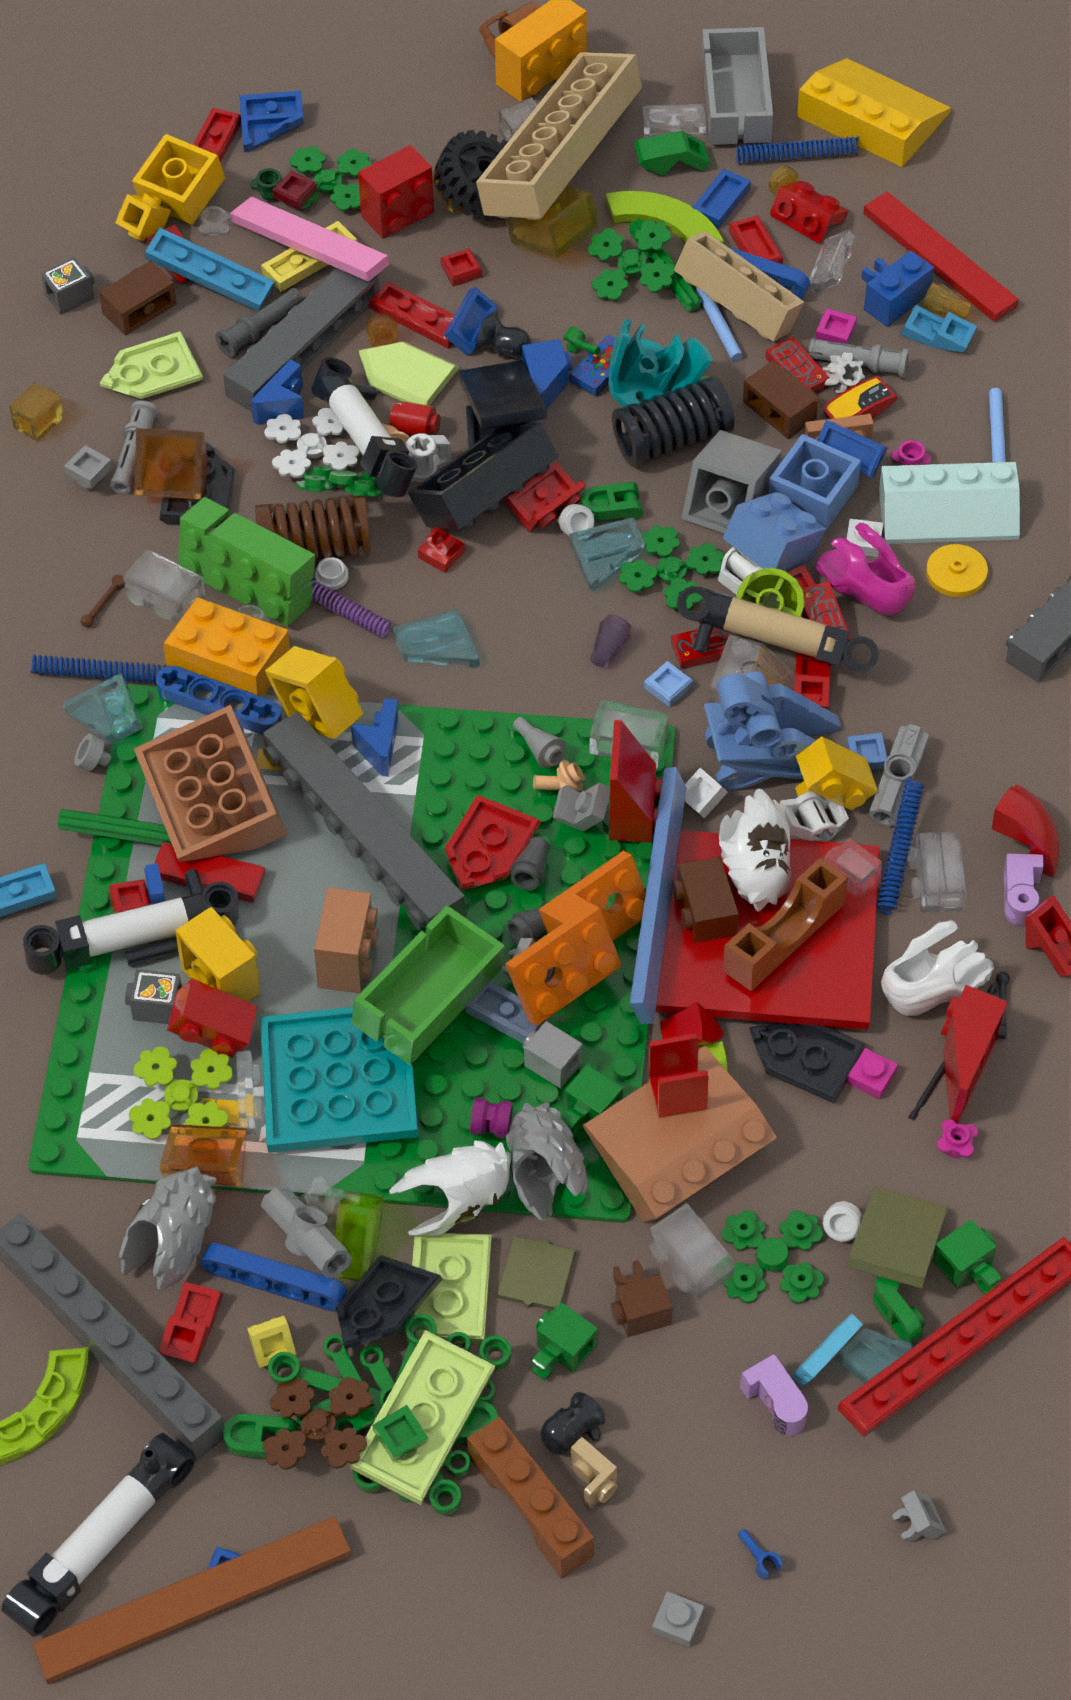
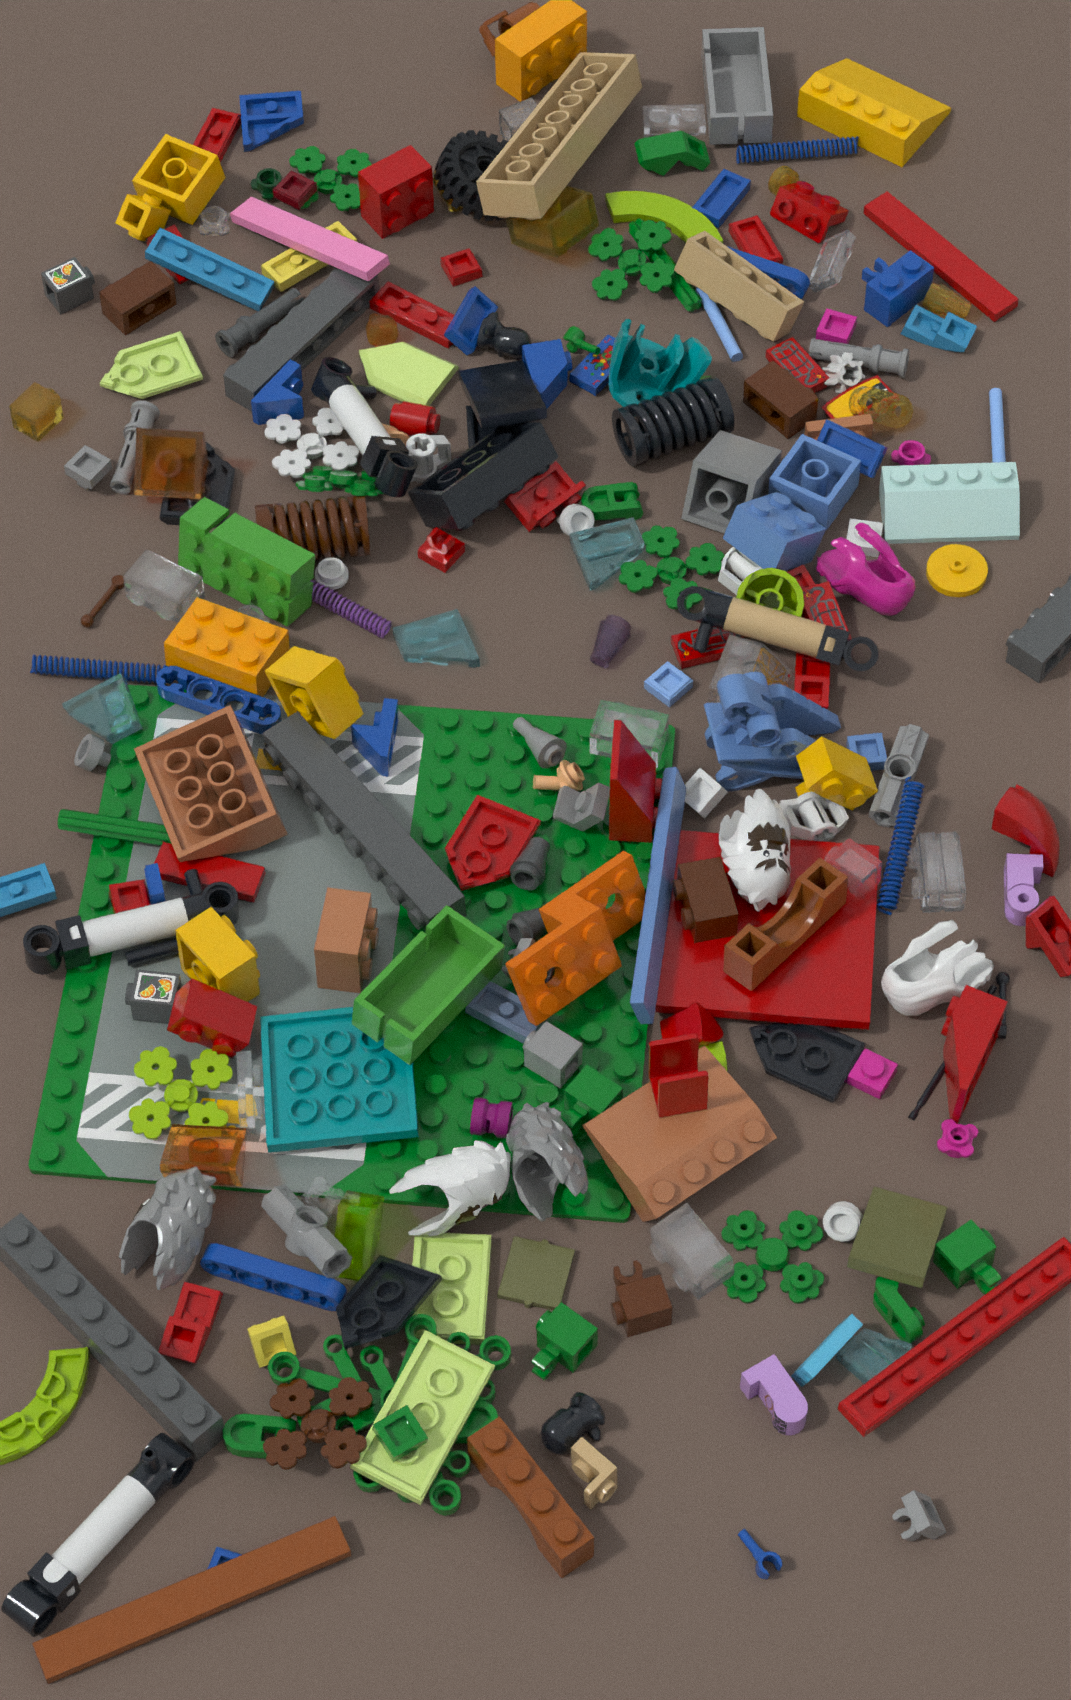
(677, 1619): light grey plate -> none
(883, 406): none -> clear yellow plate

